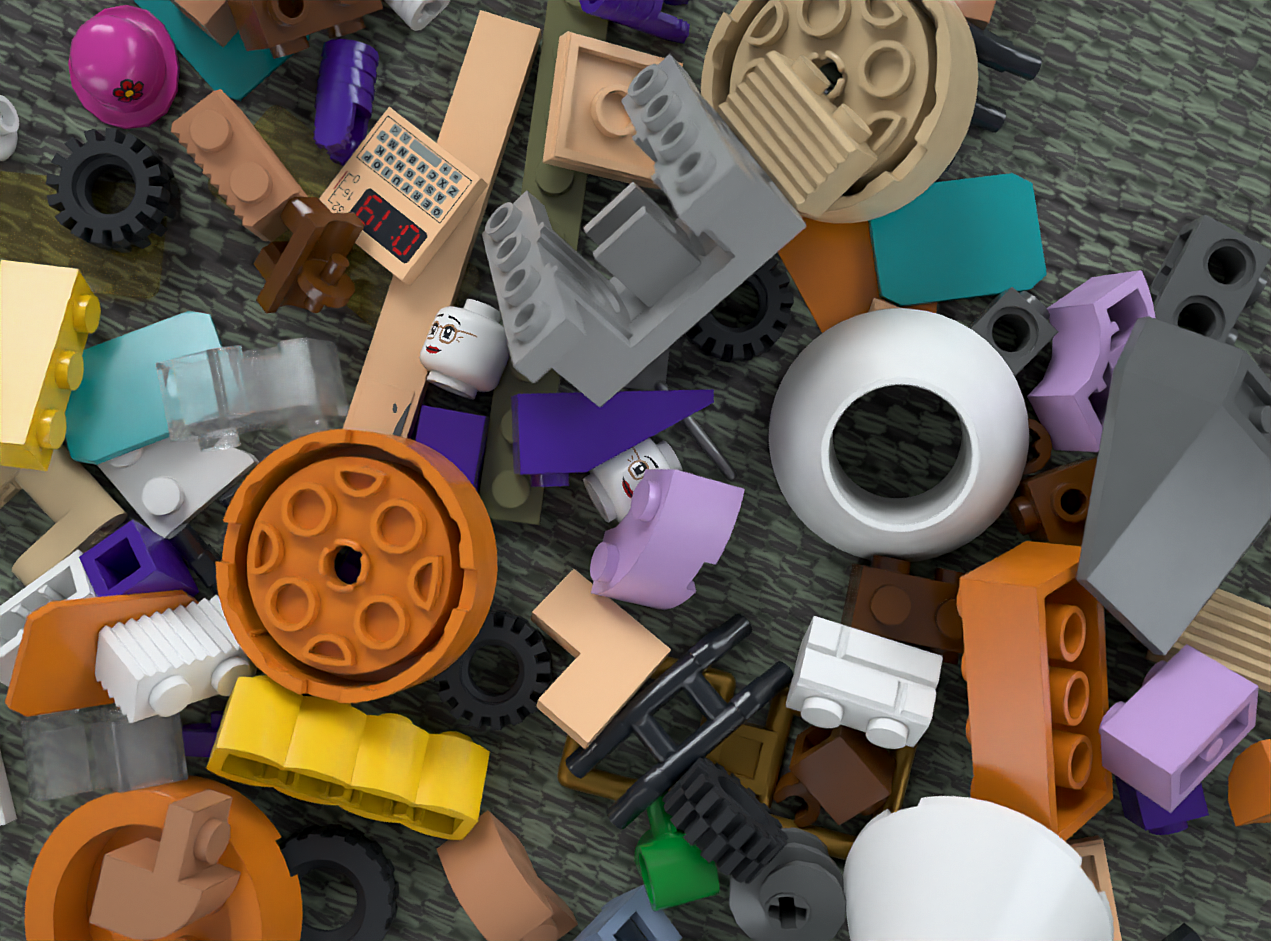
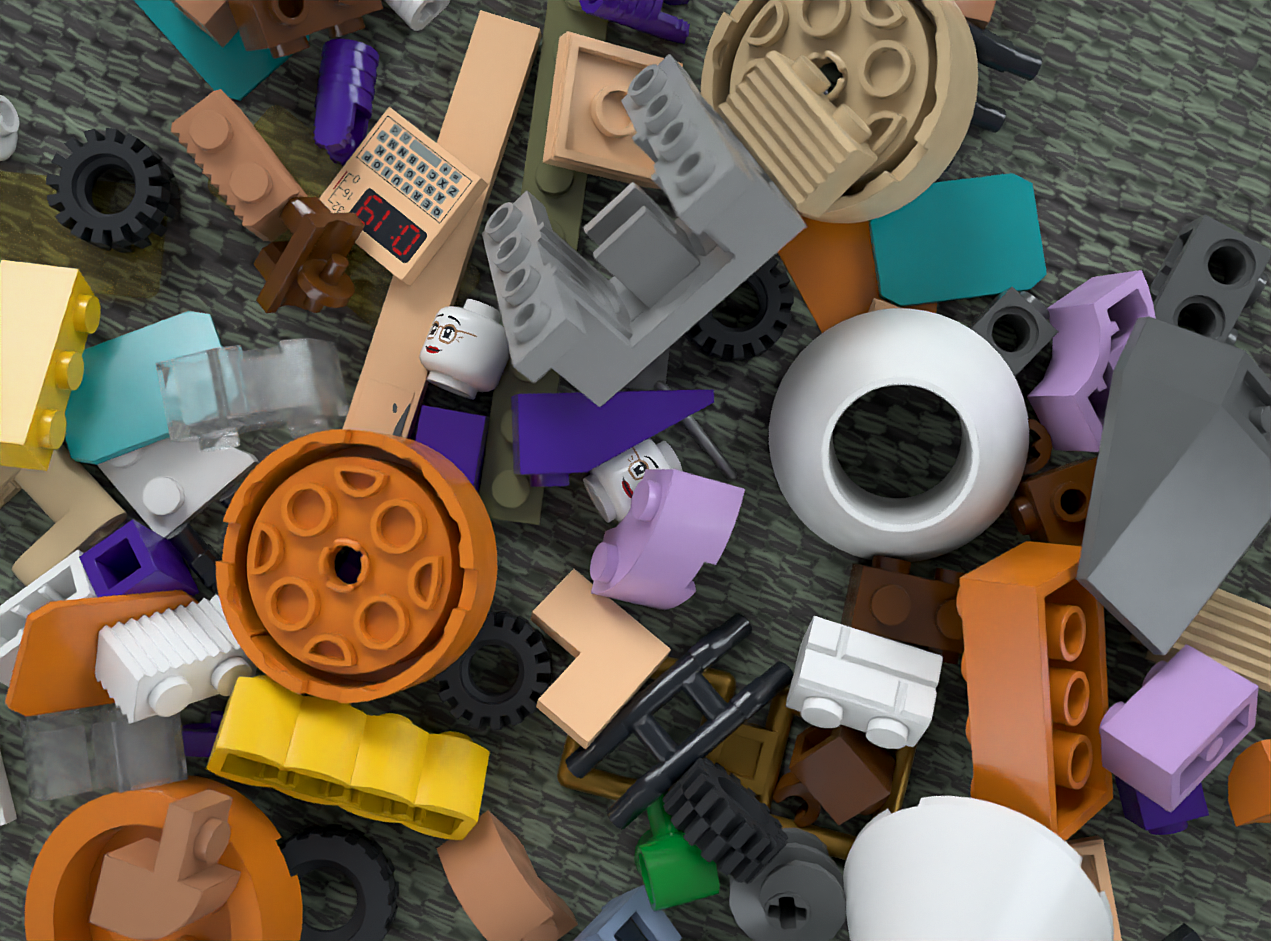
(124, 67): dark pink hat -> none

